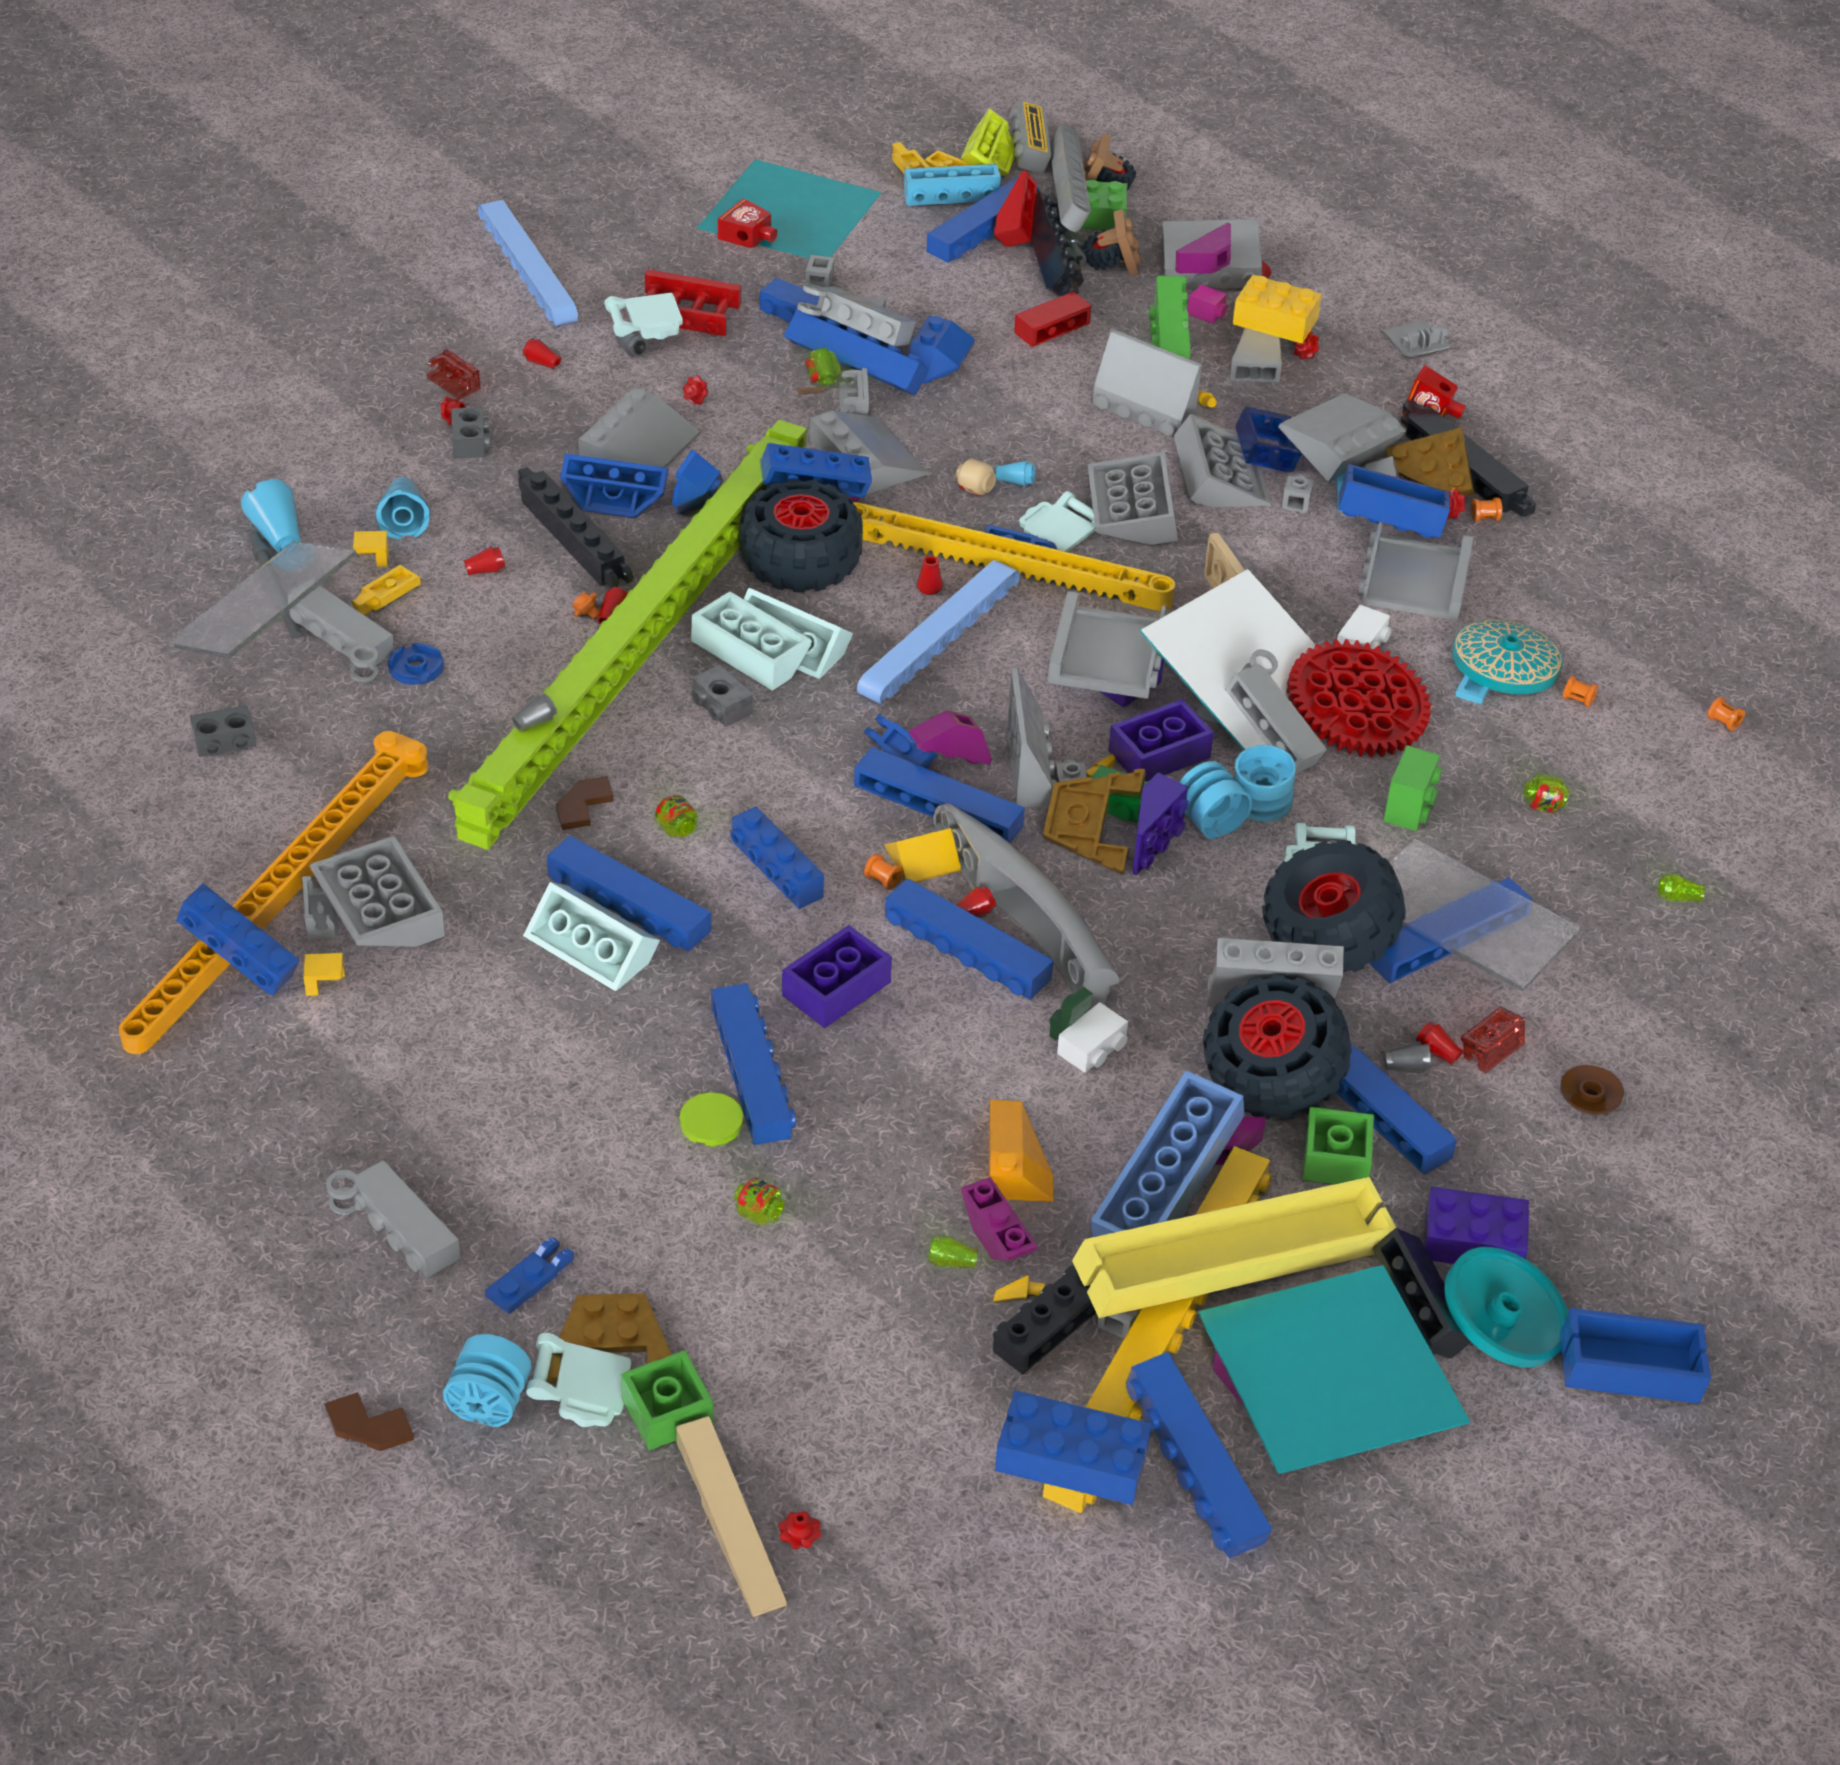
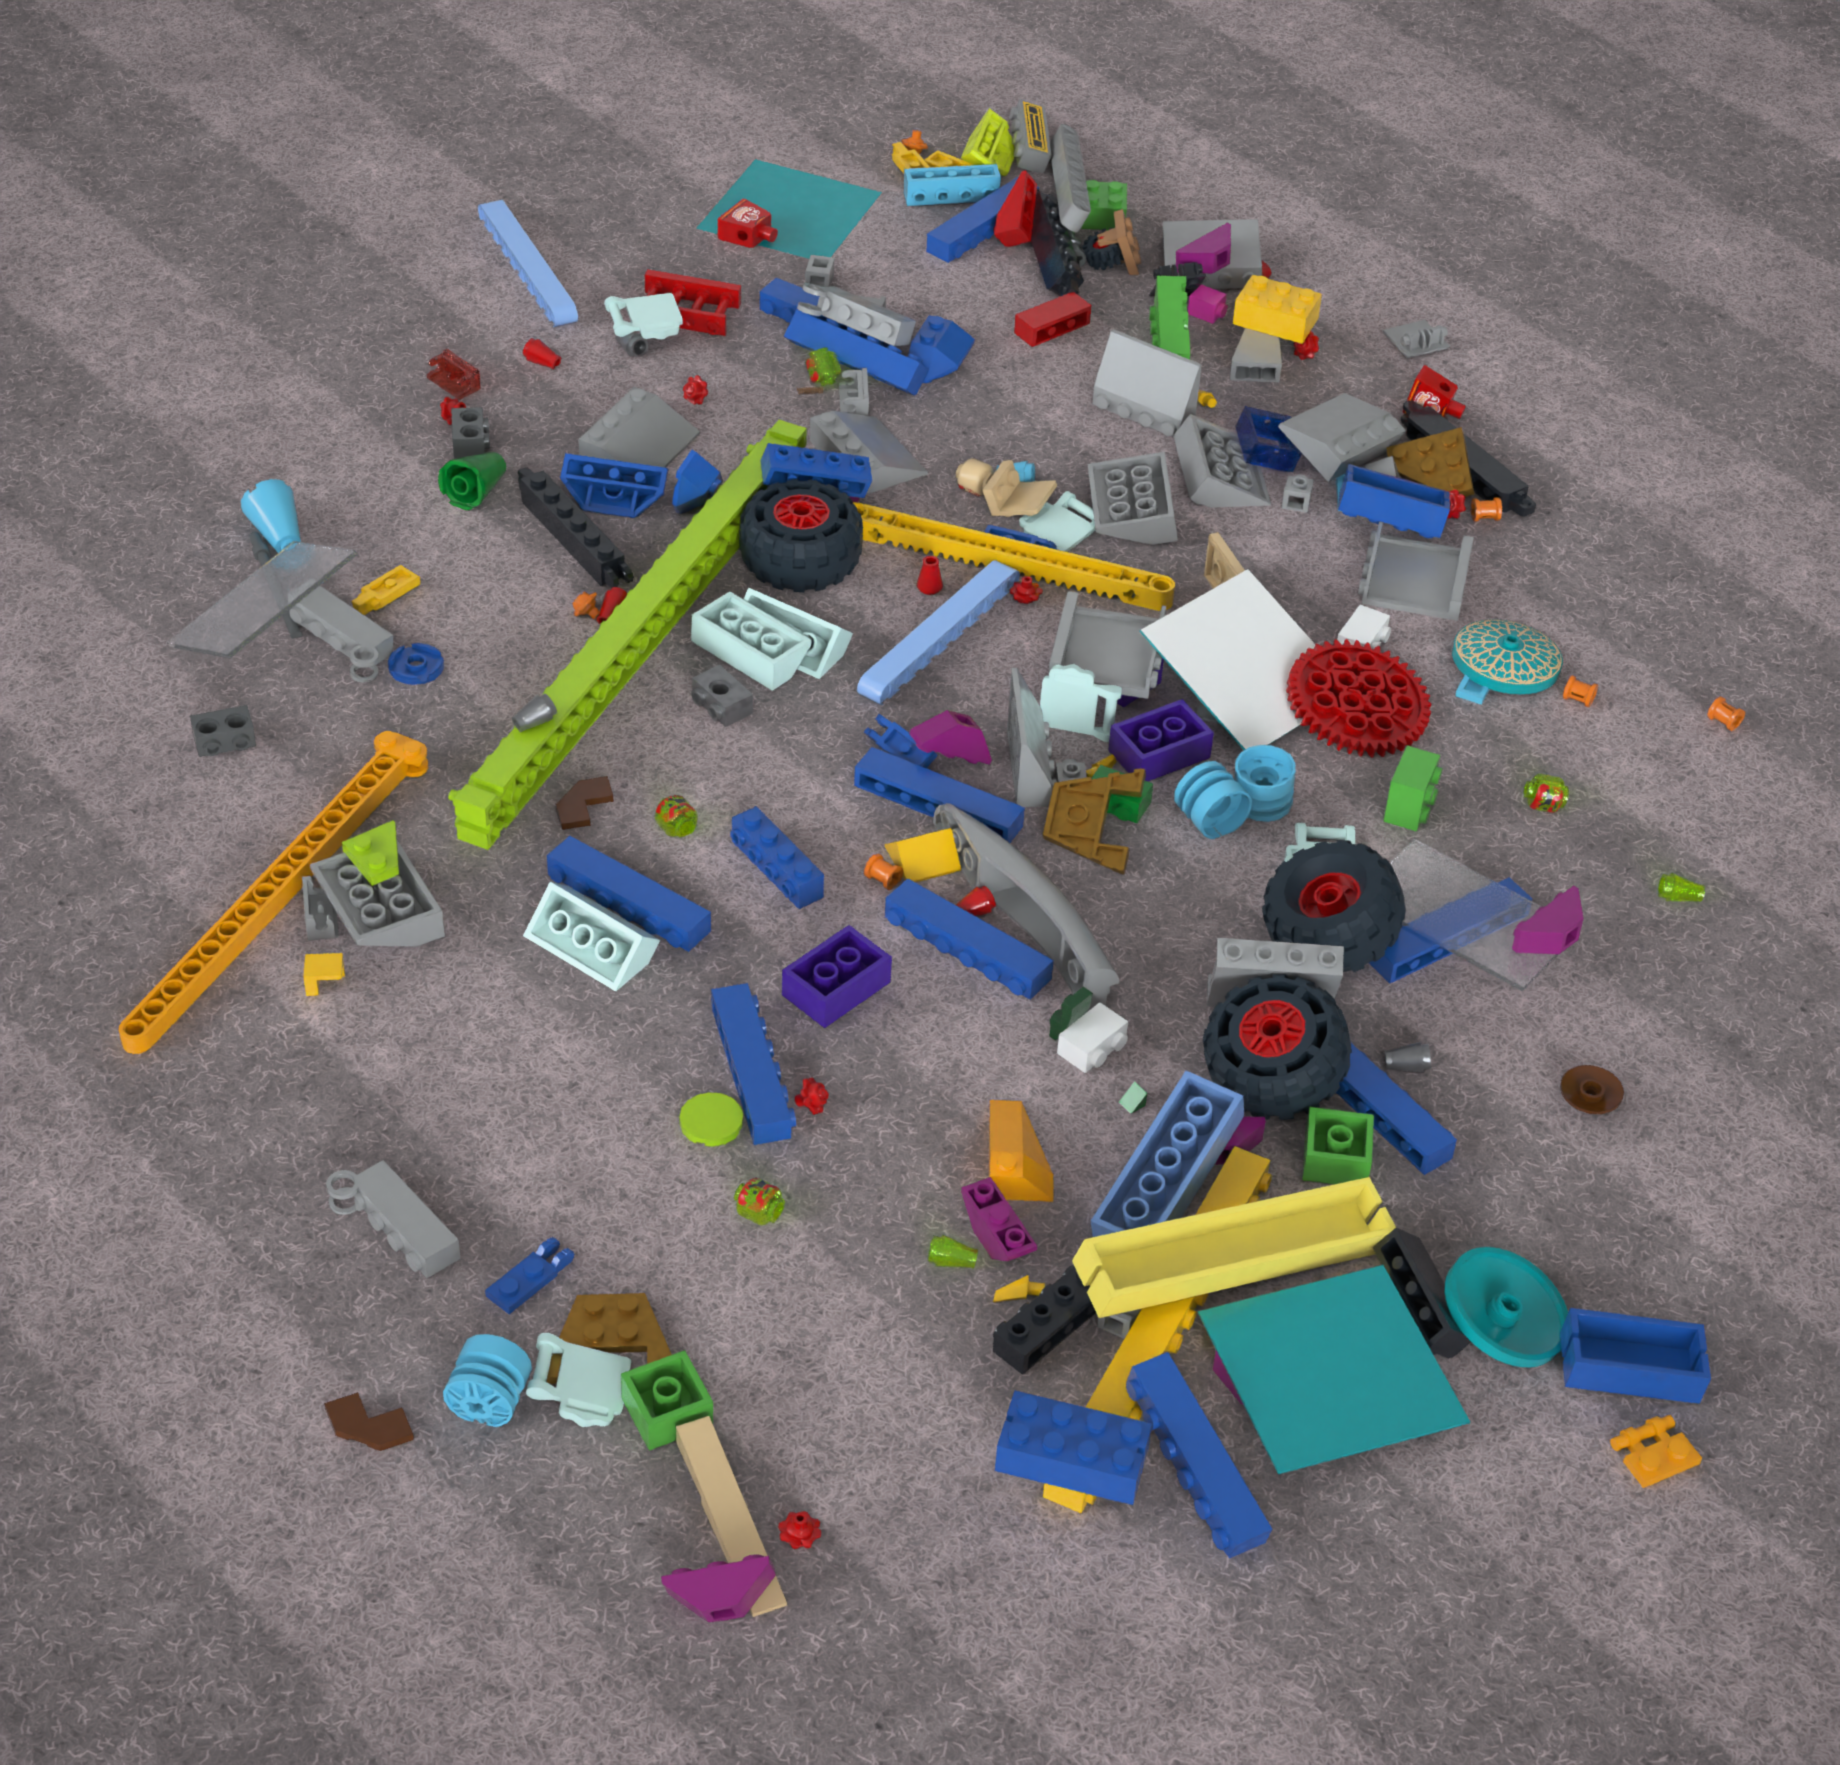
(237, 939): blue brick -> none
(372, 542): yellow panel -> none
(375, 853): none -> lime wing
(402, 510): medium azure cone -> none
(471, 477): none -> green cone
(486, 561): red cone -> none
(722, 1588): none -> magenta slope
(812, 1095): none -> red plant
(915, 142): none -> orange plant
(1011, 497): none -> tan bracket
(1026, 591): none -> red plant
(1071, 701): none -> light aqua piece
(1106, 166): medium nougat plate -> none
(1134, 1098): none -> piece
(1159, 819): dark purple slope -> none
(1190, 270): none -> black hinge
(1273, 713): light grey hinge -> none
(1439, 1042): red cone -> none
(1472, 1220): dark purple brick -> none
(1494, 1038): clear red hinge -> none
(1551, 927): none -> magenta slope
(1660, 1459): none -> light orange plate

